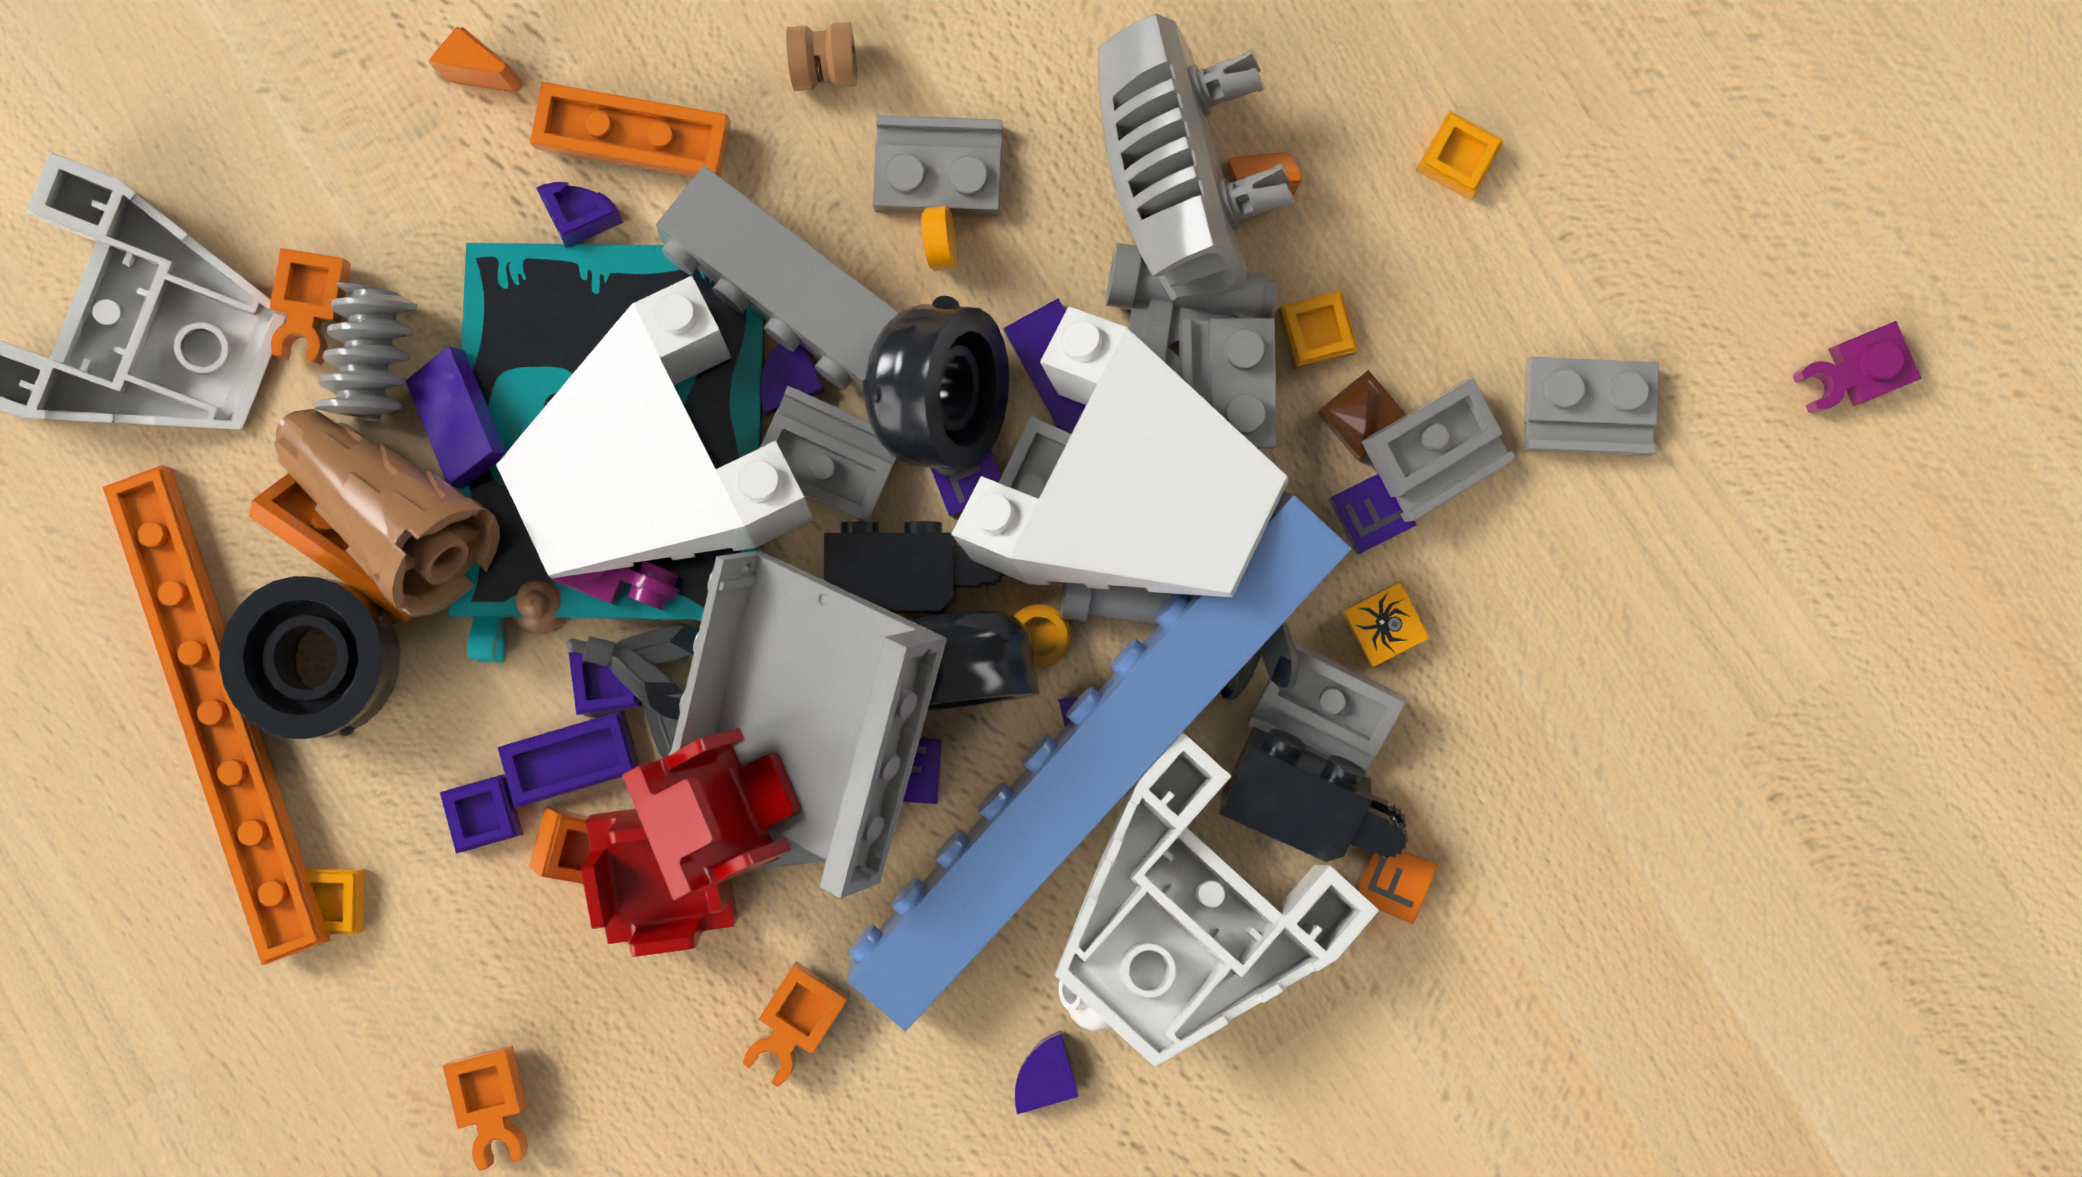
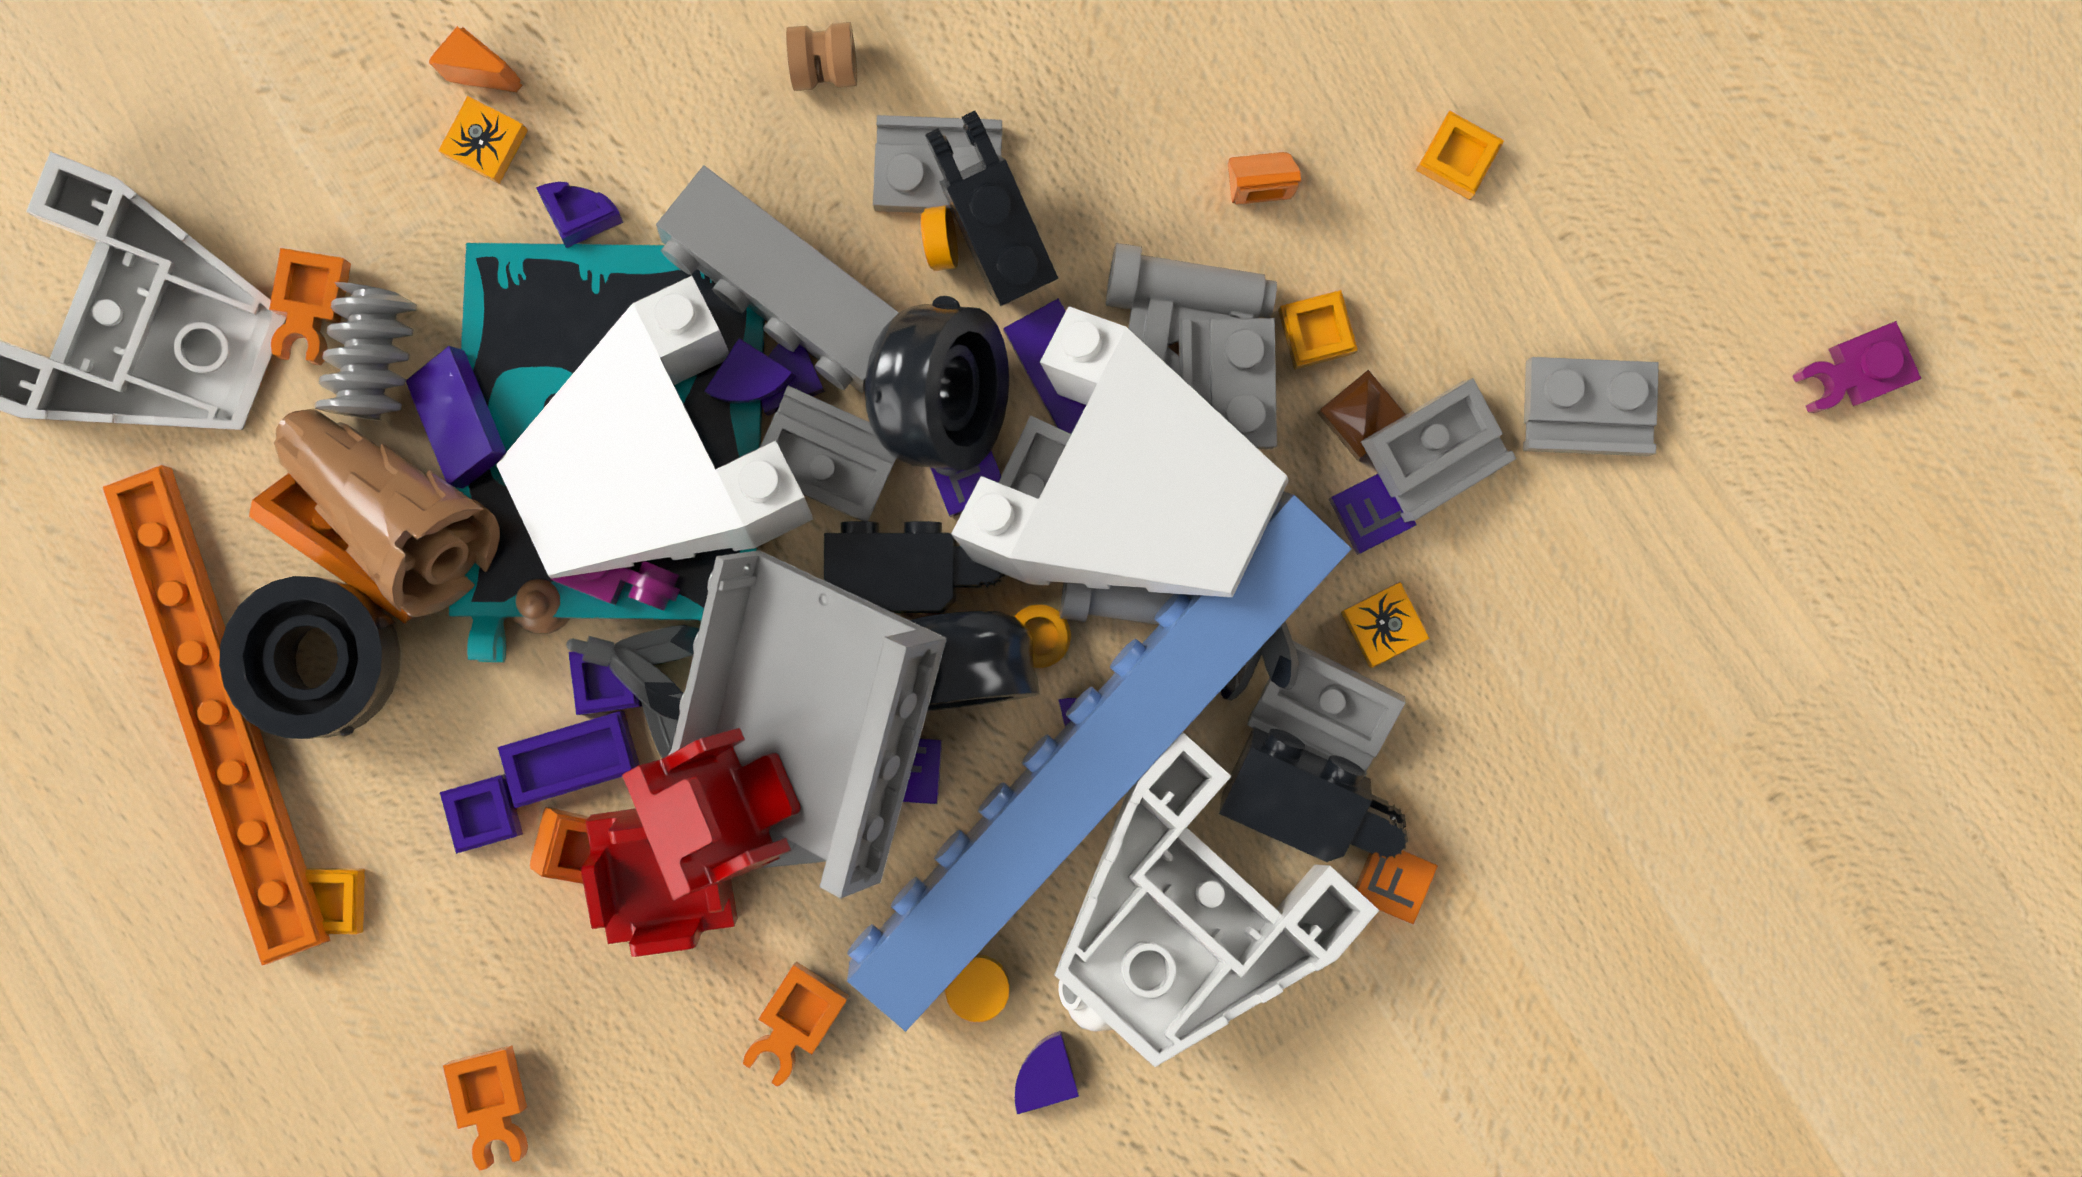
(483, 140): none -> light orange tile
(629, 130): orange plate -> none
(748, 376): none -> dark purple tile
(979, 990): none -> light orange tile
(992, 216): none -> black hinge
(1168, 161): light grey piece -> none

